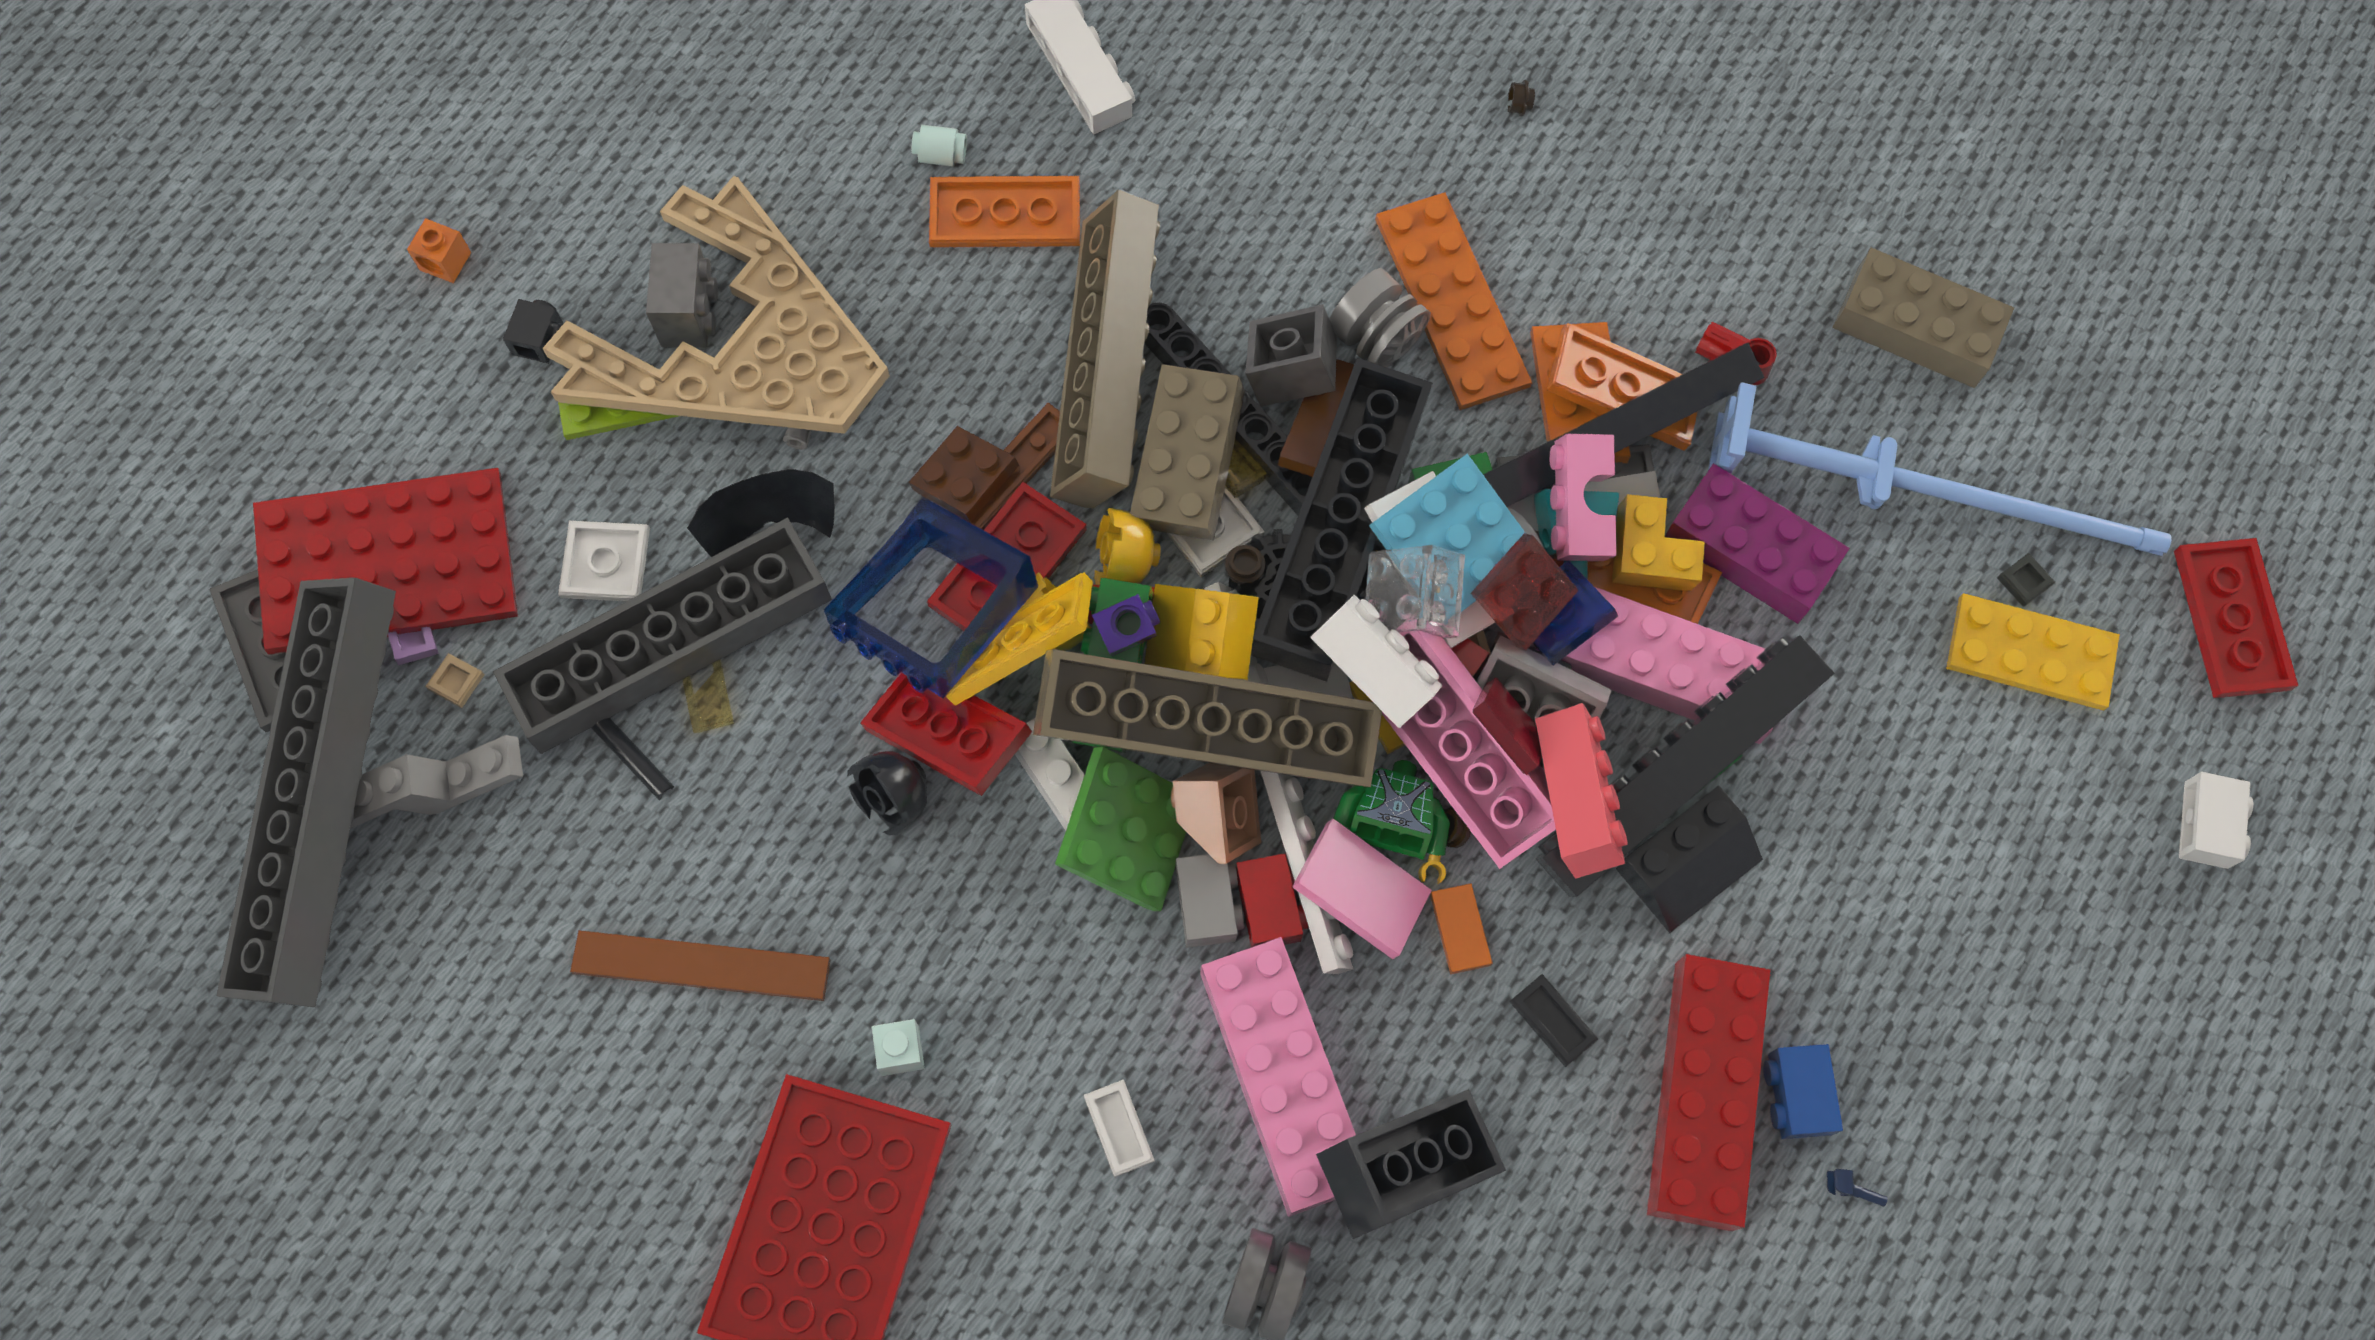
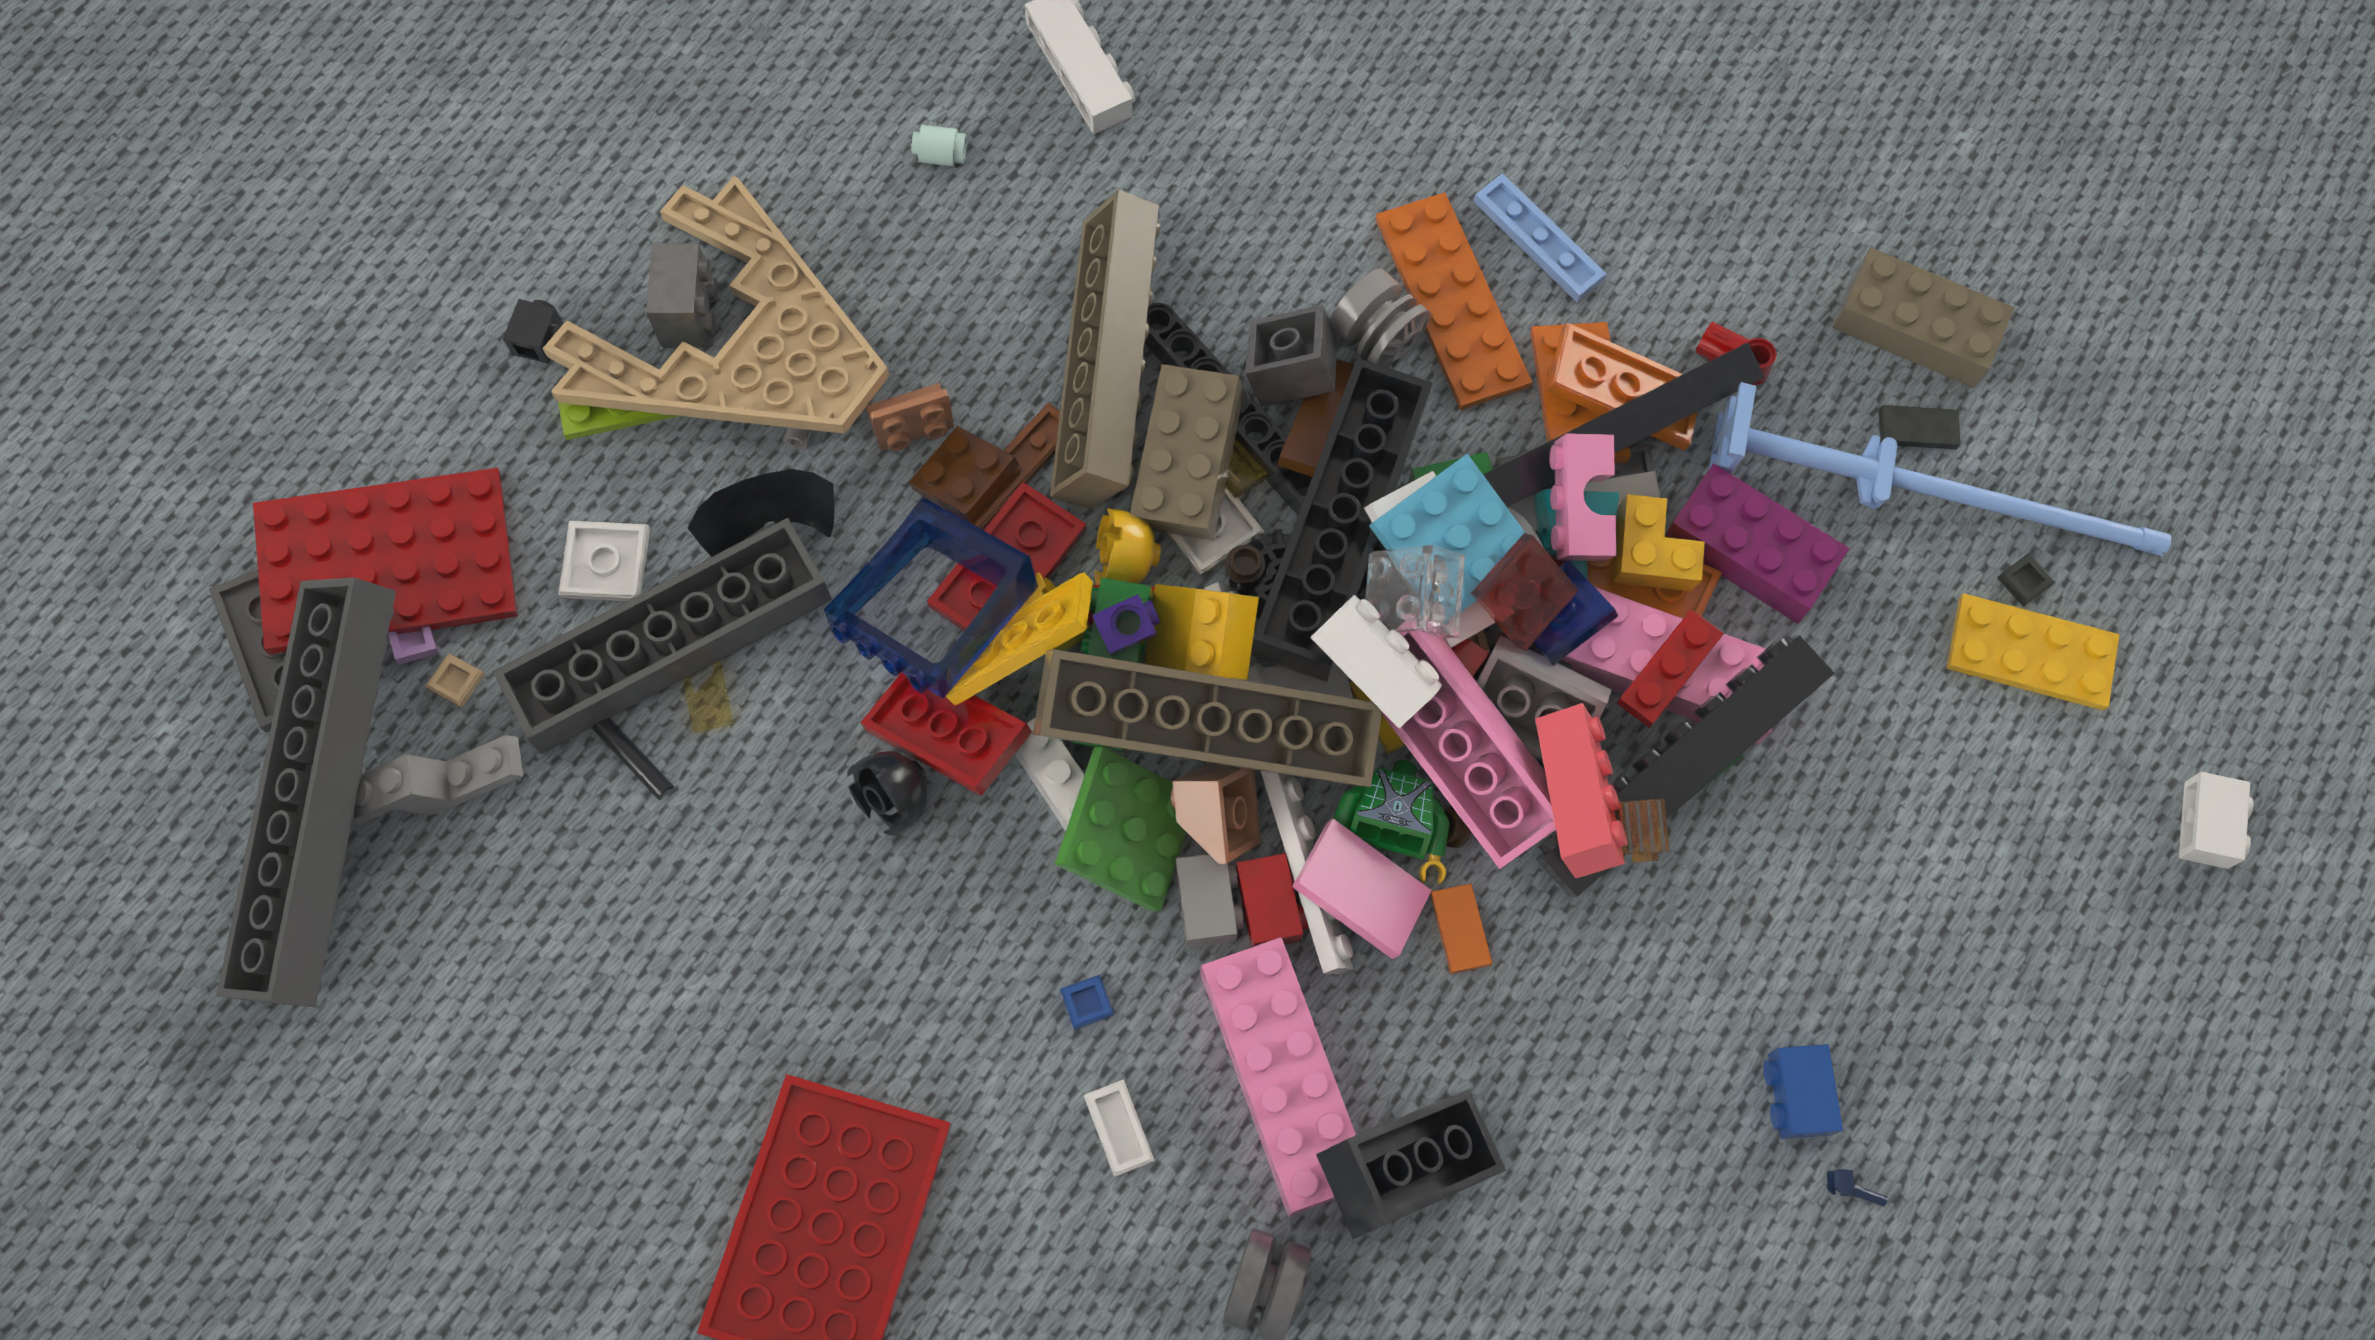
(439, 250): orange brick -> none
(700, 965): dark orange tile -> none
(898, 1047): light aqua brick -> none
(911, 417): none -> nougat bracket
(1004, 211): orange tile -> none
(1087, 1002): none -> blue tile
(1509, 725): dark red tile -> none
(1522, 97): dark brown plate -> none
(1539, 237): none -> light blue plate
(1553, 1020): black tile -> none
(1644, 828): none -> clear orange brick
(1670, 668): none -> red plate
(1692, 859): black slope -> none
(1709, 1093): red brick -> none
(1920, 426): none -> pearl dark grey tile
(2235, 618): red plate -> none

